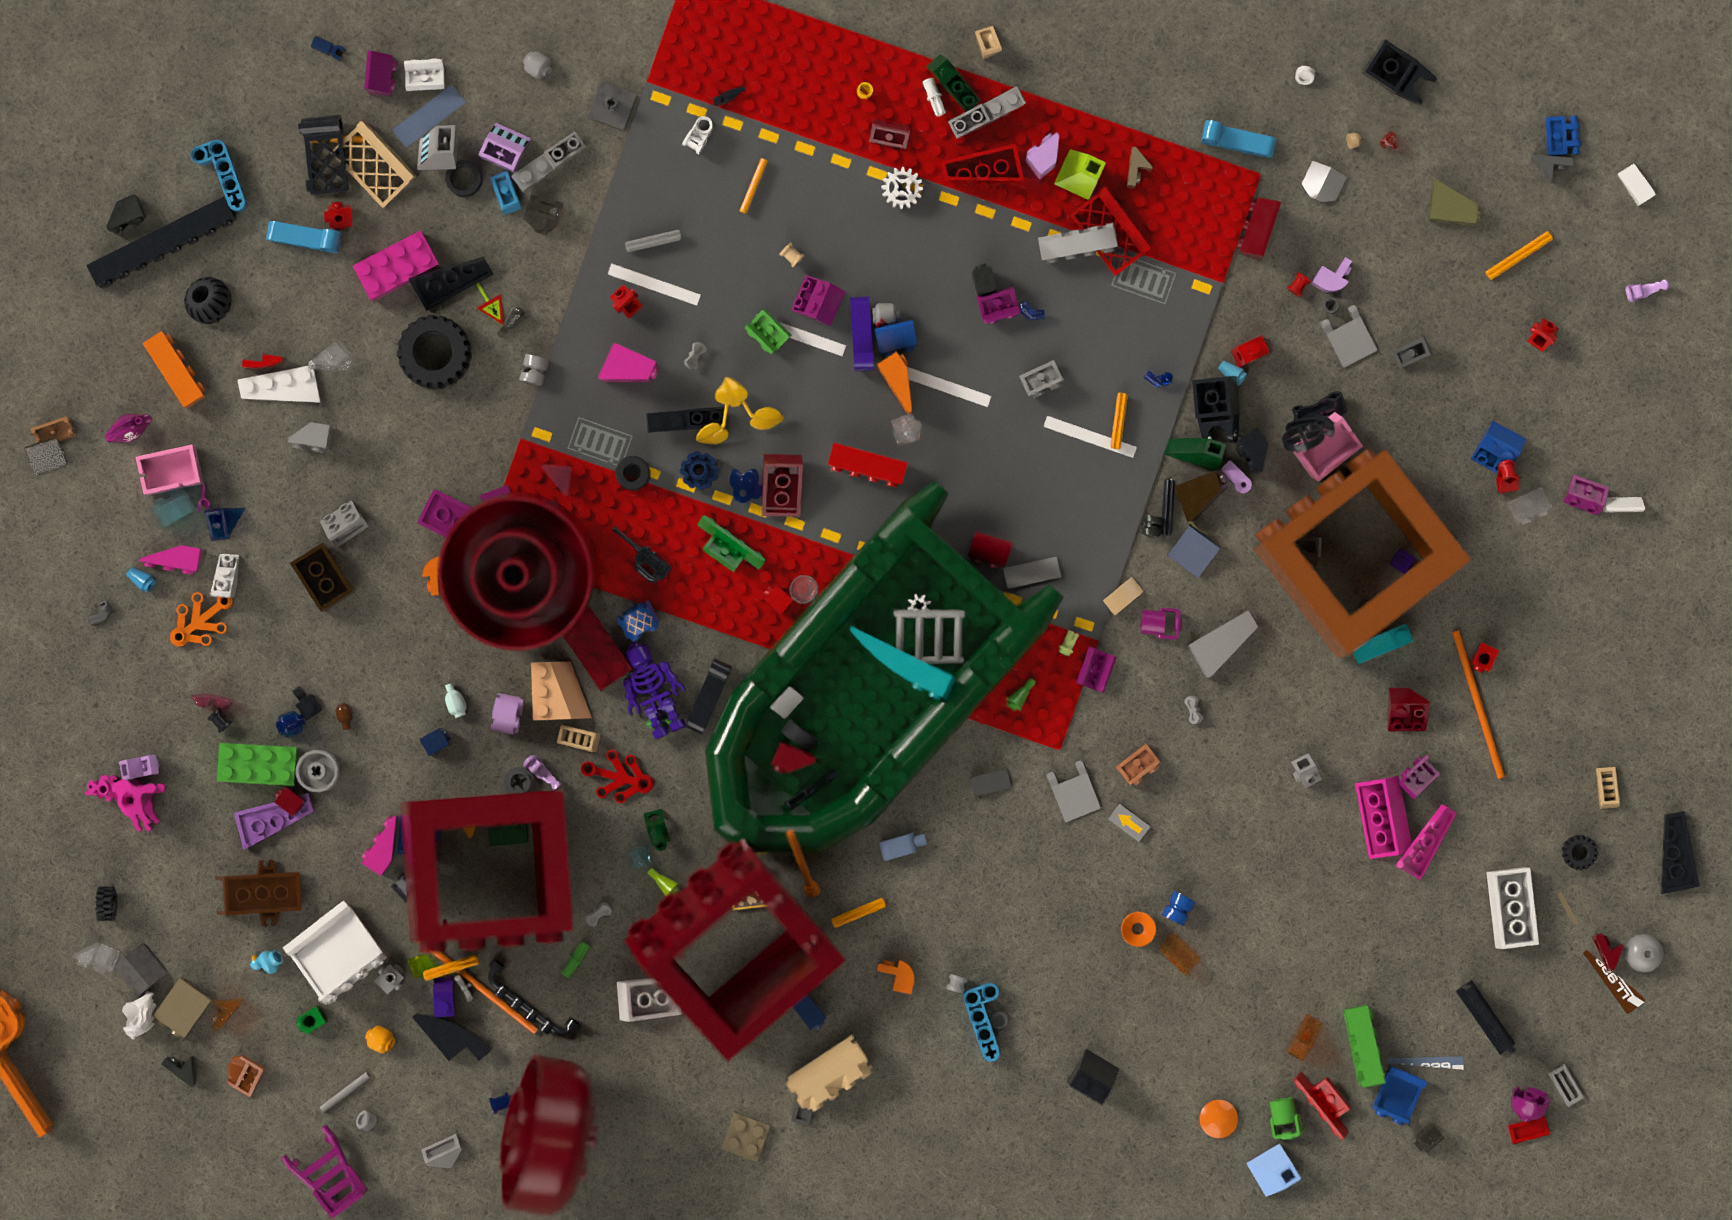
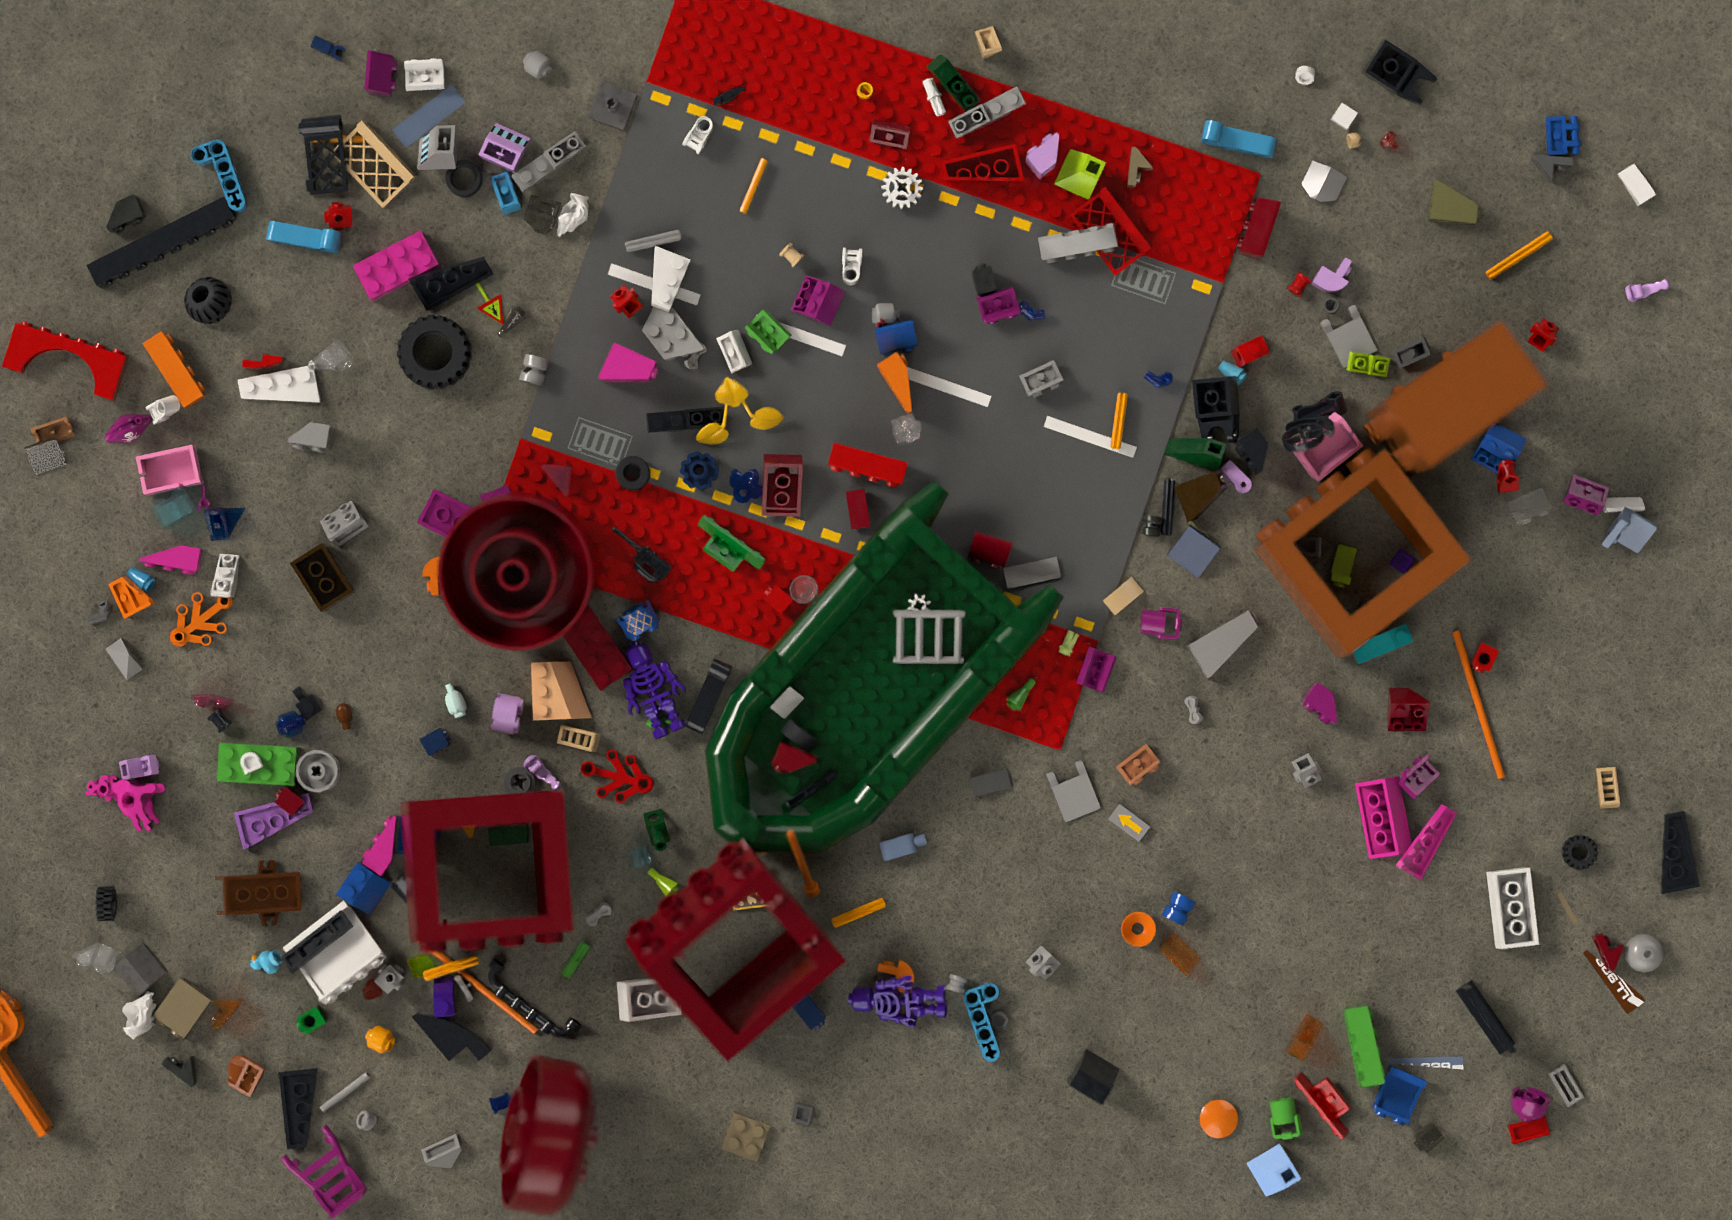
(29, 343): none -> red arch
(124, 659): none -> light grey slope
(129, 597): none -> orange wing
(163, 408): none -> white piece
(250, 762): none -> white tile
(297, 1098): none -> black wing
(316, 942): none -> black hinge
(363, 888): none -> blue slope
(371, 991): none -> clear red tile
(573, 214): none -> white hair
(667, 277): none -> white wing
(670, 334): none -> light grey wing
(734, 351): none -> white slope
(829, 1073): tan brick -> none
(851, 262): none -> white piece
(858, 509): none -> dark red slope
(861, 334): dark purple beam -> none
(887, 992): none -> dark purple piece
(914, 670): teal slope -> none
(1042, 963): none -> light grey brick
(1321, 701): none -> magenta slope
(1342, 566): none -> lime bracket
(1344, 116): none -> white tile
(1368, 364): none -> lime slope
(1454, 400): none -> dark orange door
(1629, 530): none -> sand blue bracket

